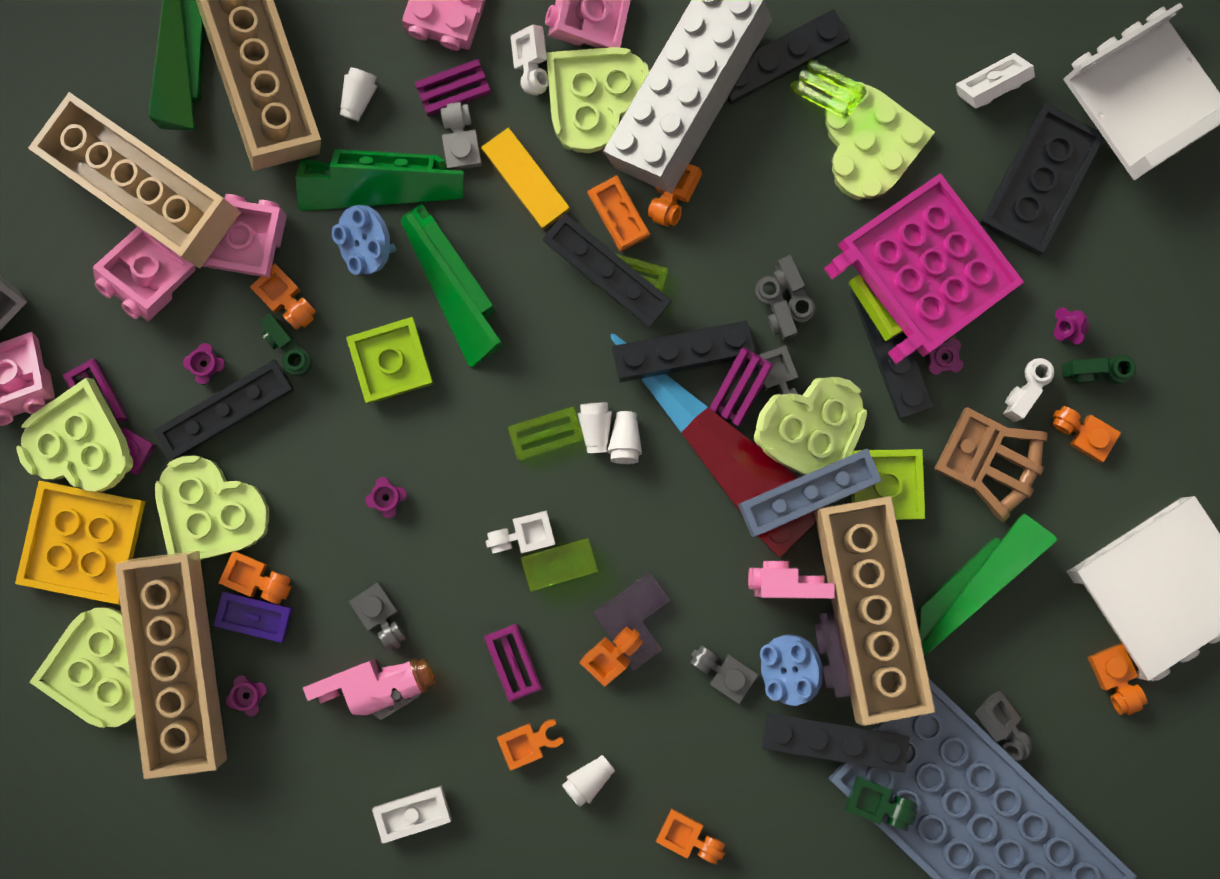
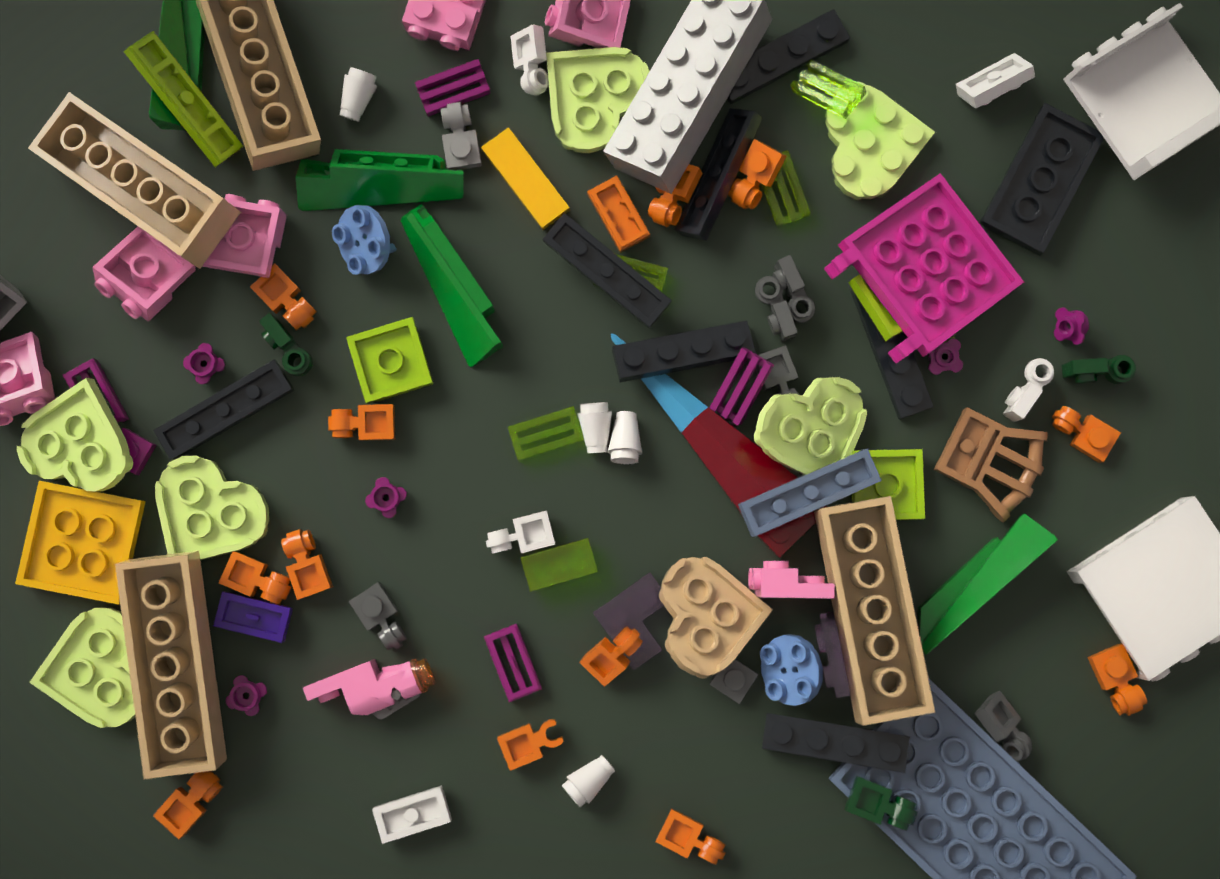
(182, 808): none -> orange plate
(183, 98): none -> lime plate
(308, 574): none -> orange plate
(373, 422): none -> orange plate
(710, 615): none -> tan plate
(718, 173): none -> black plate
(761, 166): none -> orange plate
(797, 191): none -> clear neon green tile

